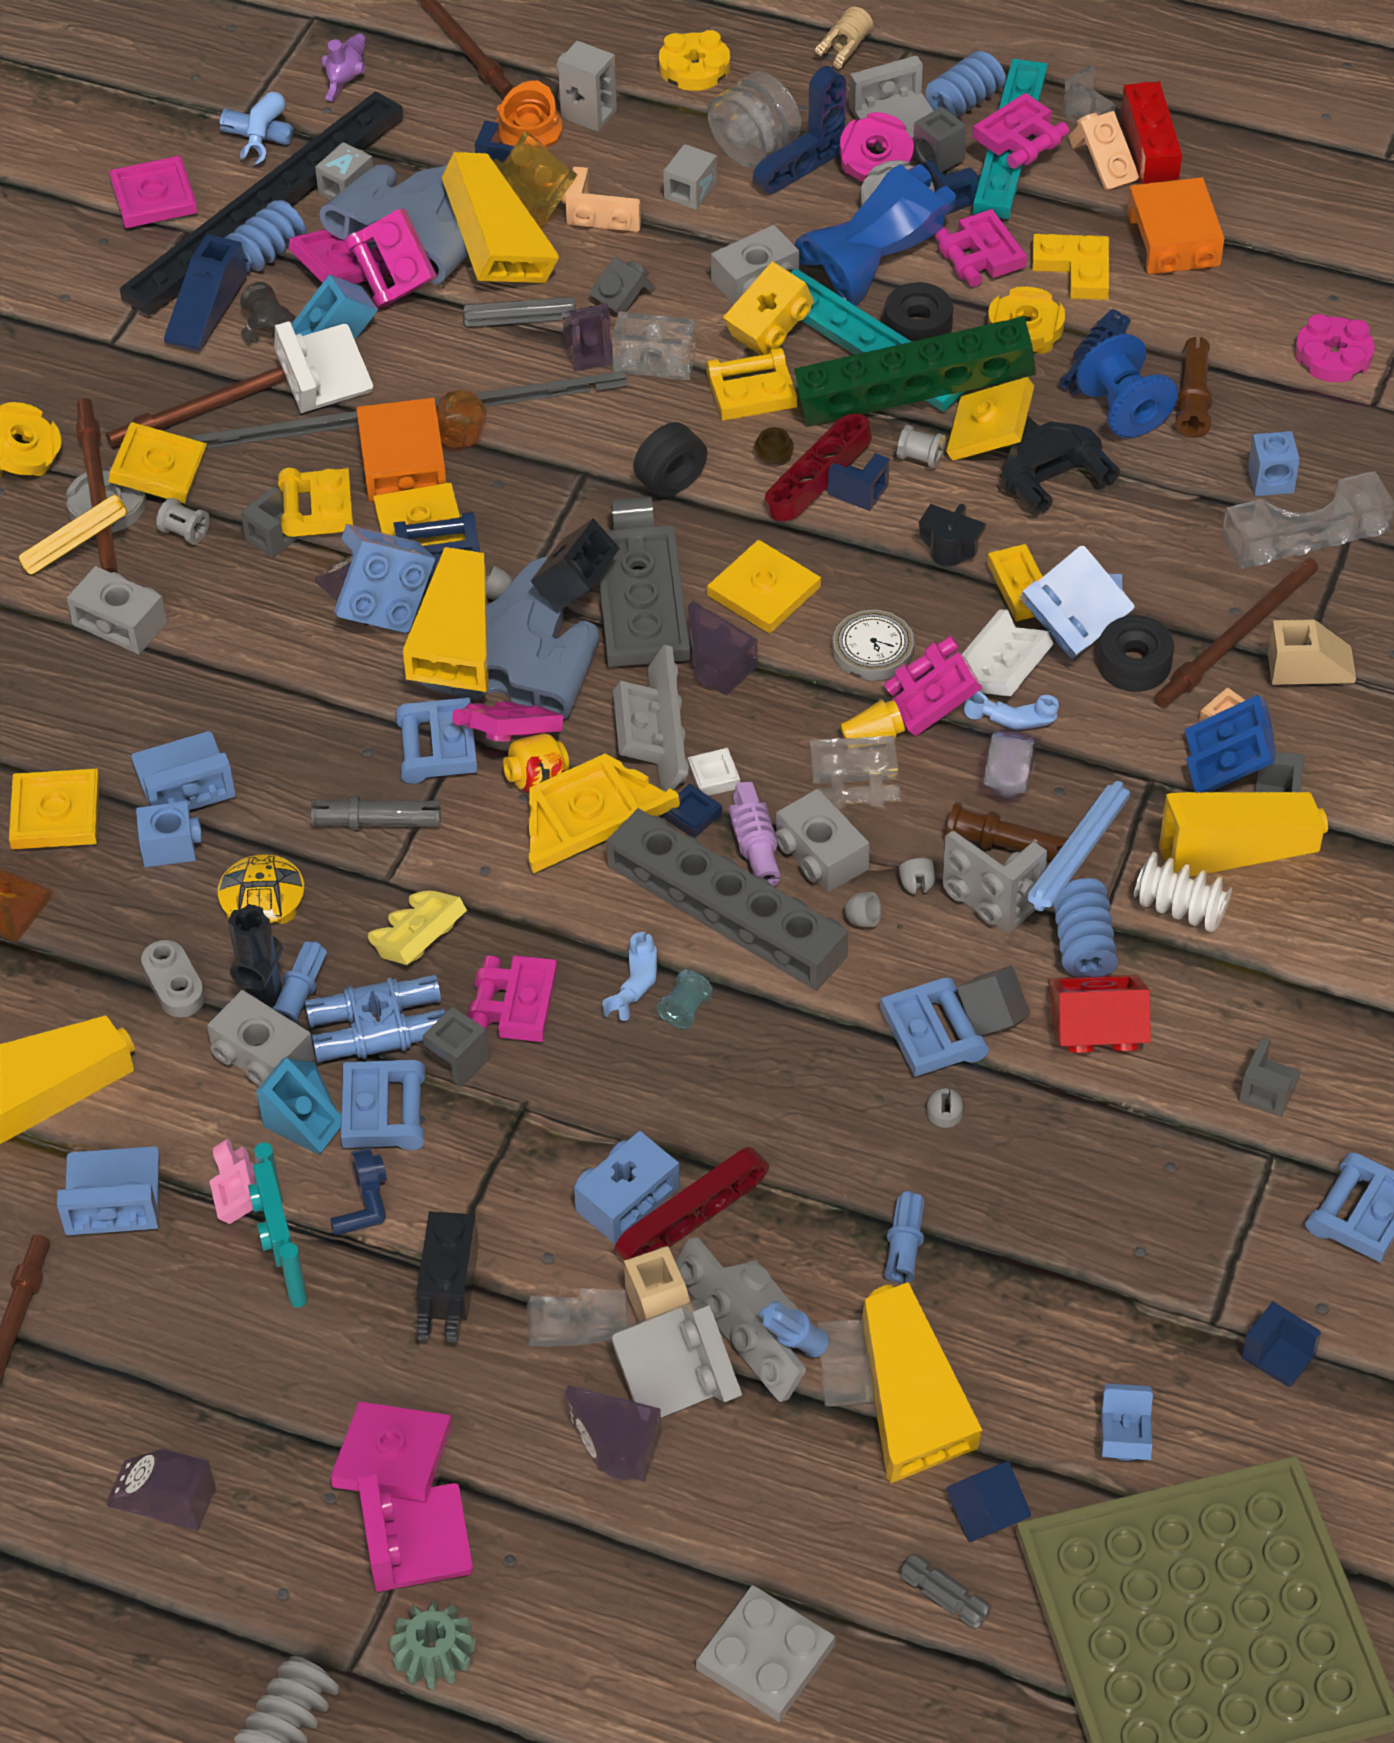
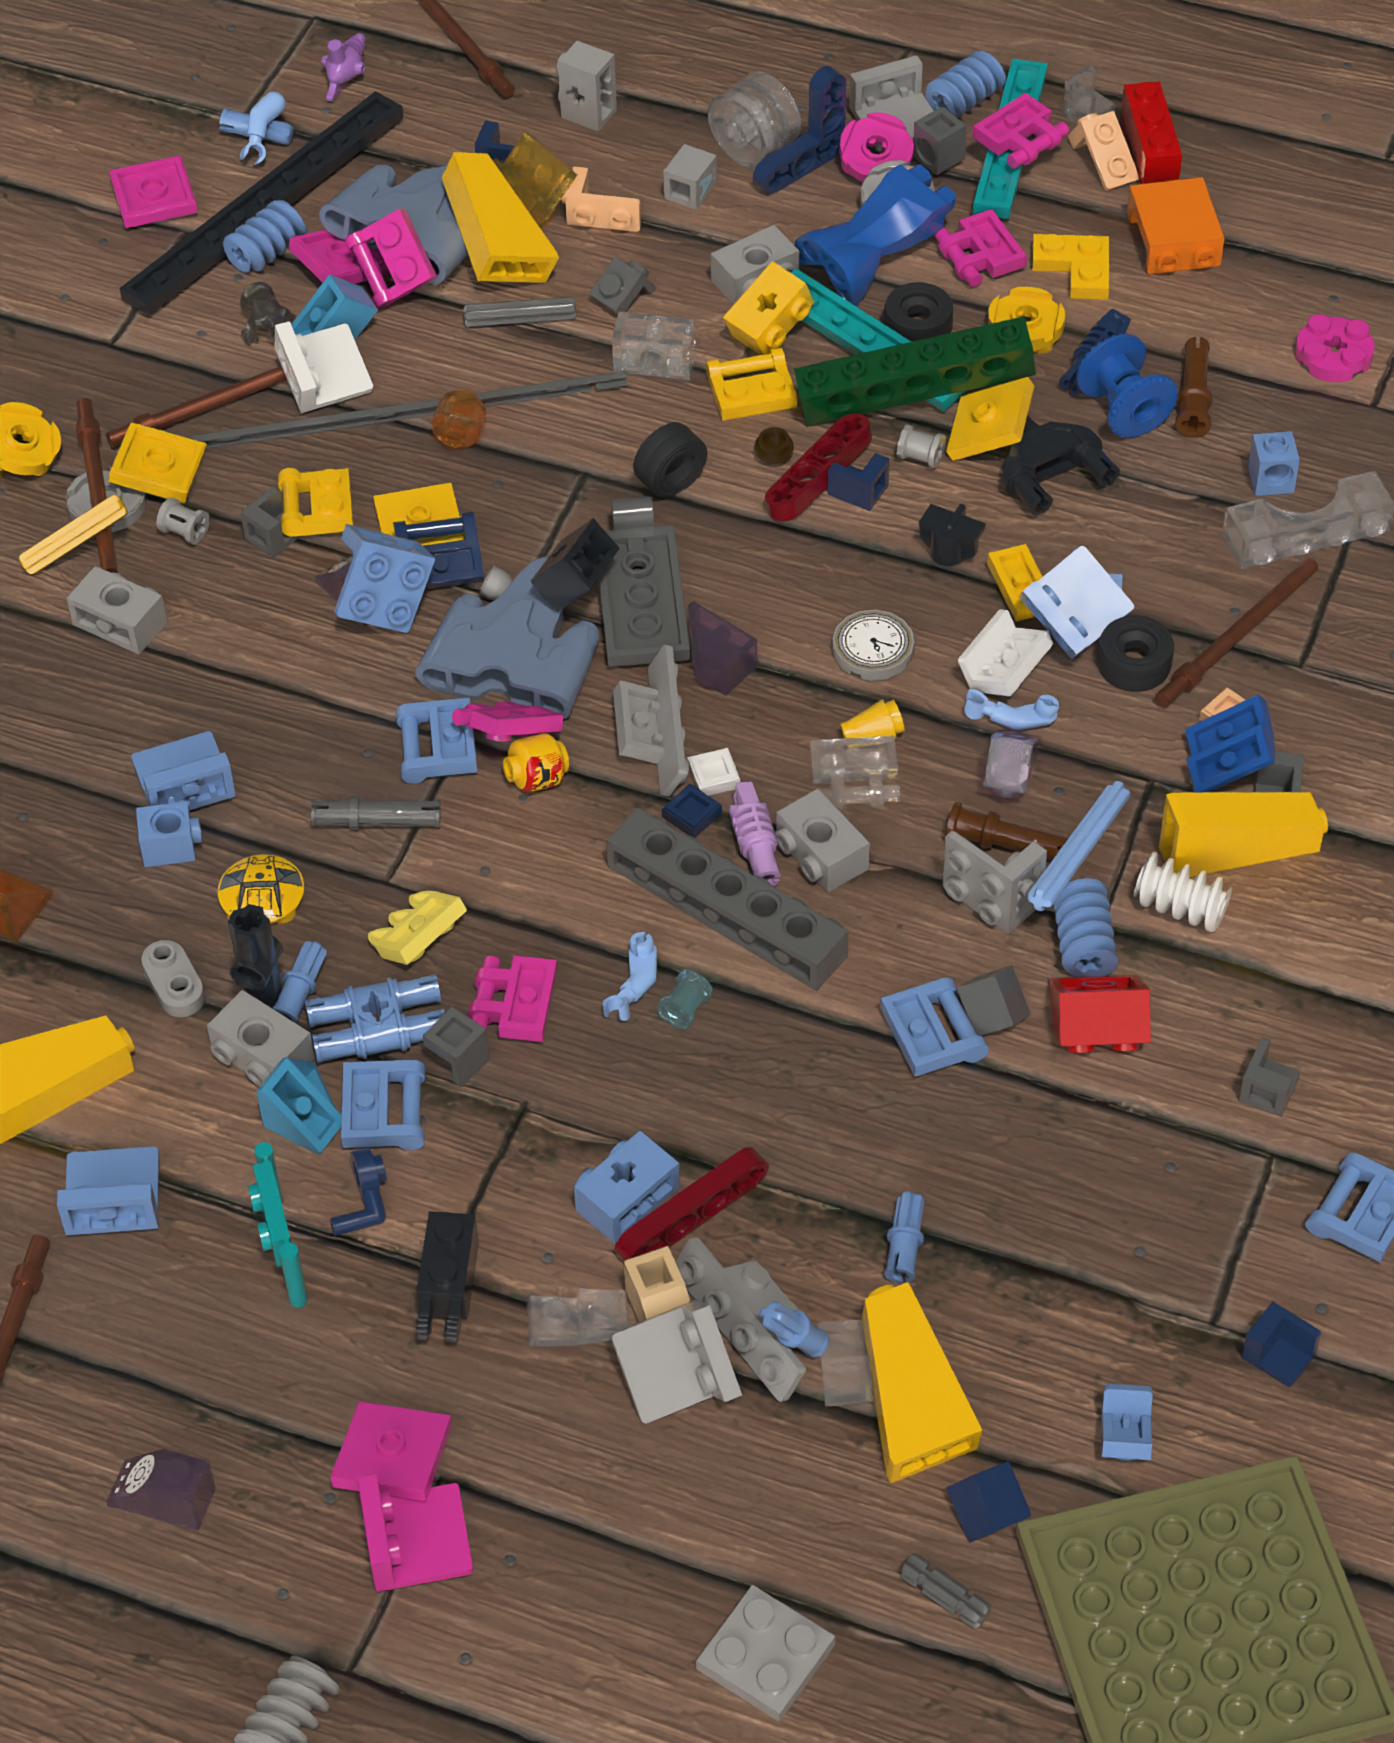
(54, 808): yellow plate -> none
(206, 291): dark blue slope -> none
(231, 1185): bright pink plate -> none
(341, 169): light grey brick -> none
(401, 446): orange panel -> none
(450, 1650): sand green gear -> none
(452, 625): yellow slope -> none
(532, 110): orange hat -> none
(588, 336): clear purple slope -> none
(588, 807): yellow wing -> none
(615, 1431): clear purple slope -> none
(706, 48): yellow plate -> none
(764, 586): yellow plate -> none
(846, 35): tan hinge -> none
(863, 909): light grey hinge -> none
(917, 874): light grey hinge -> none
(934, 1106): light grey hinge -> none
(937, 692): dark pink plate -> none
(962, 183): dark blue panel -> none
(1308, 654): tan slope -> none

